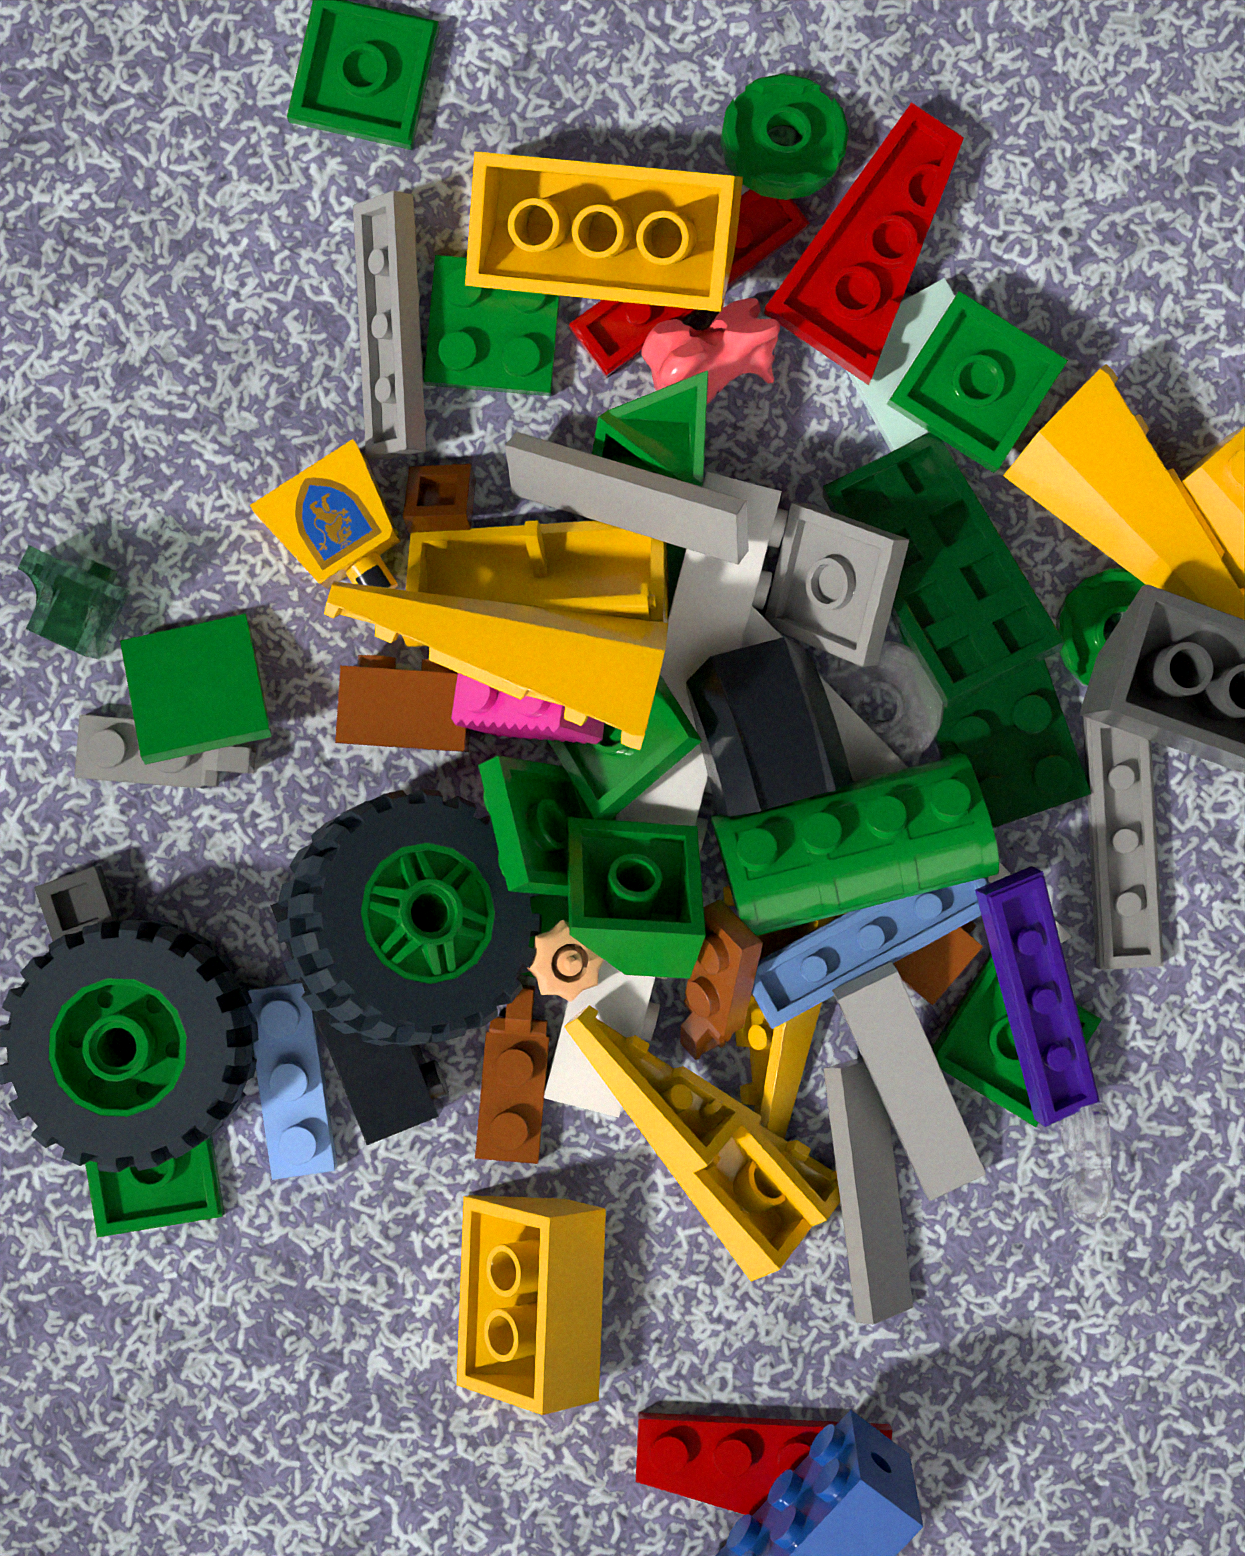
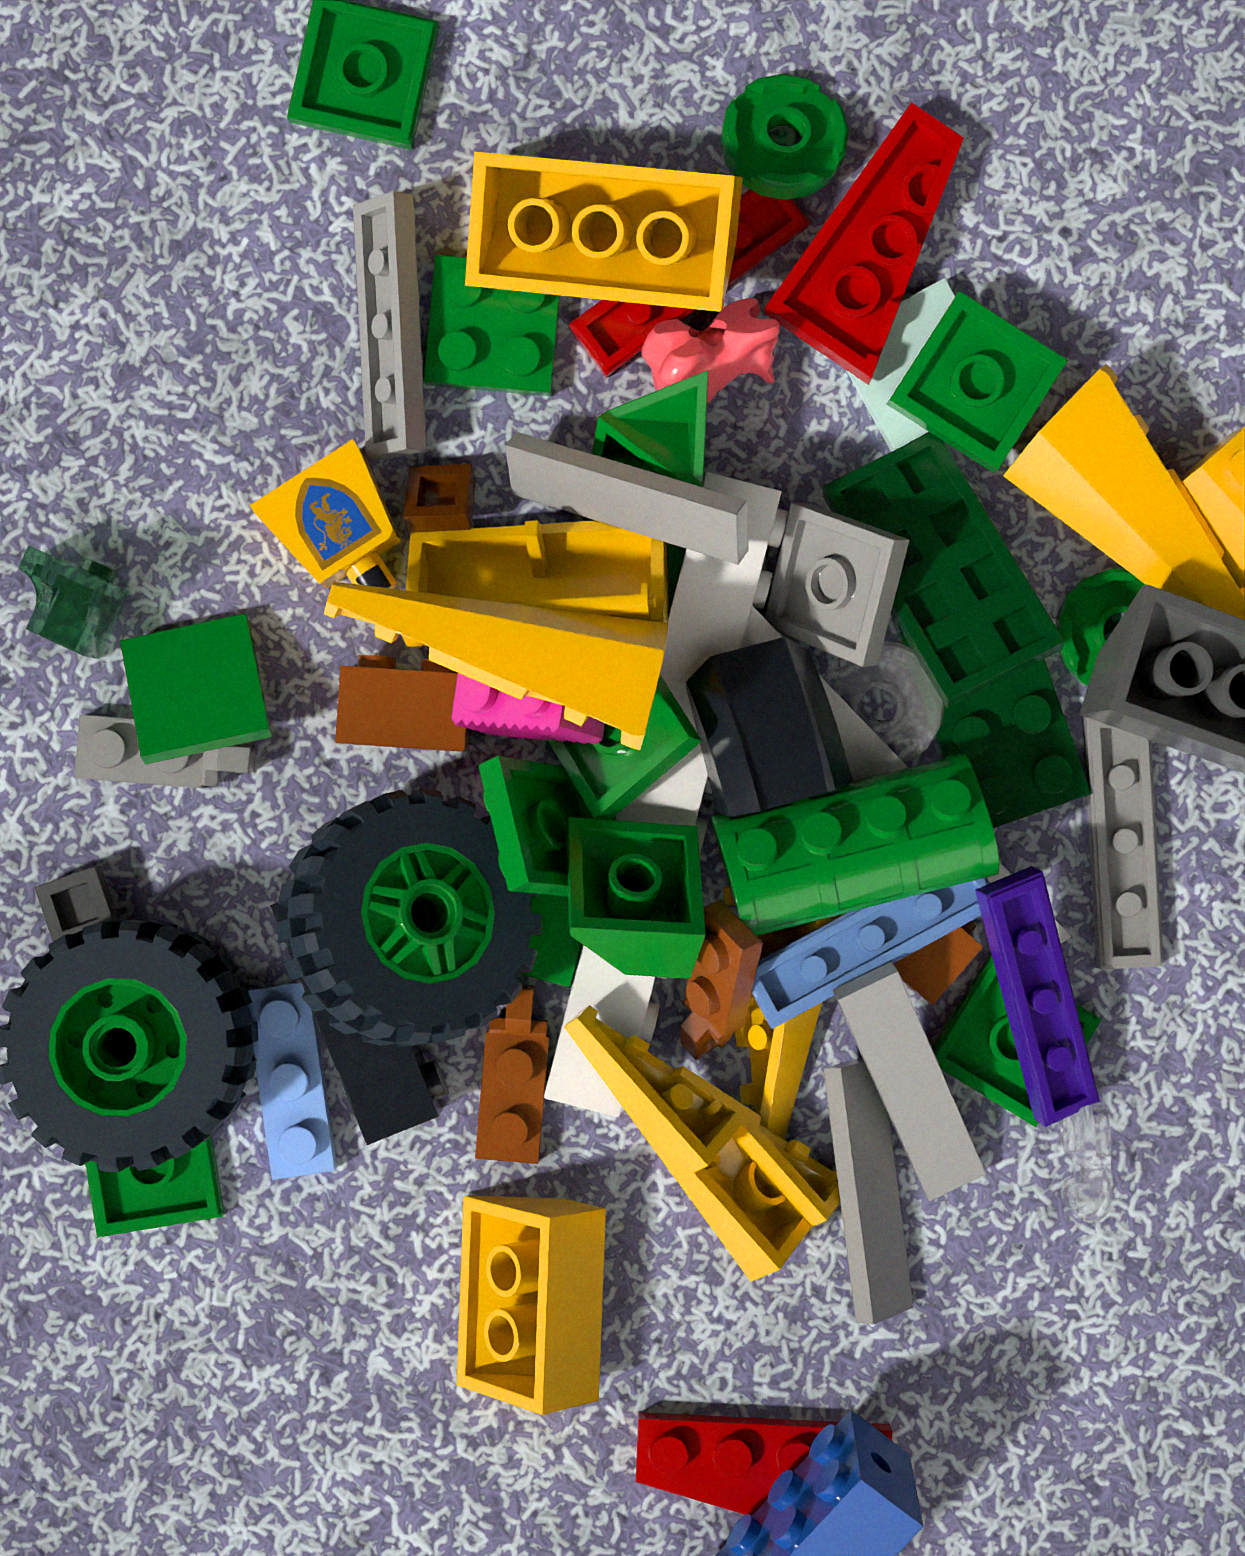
(563, 963): light nougat piece -> none

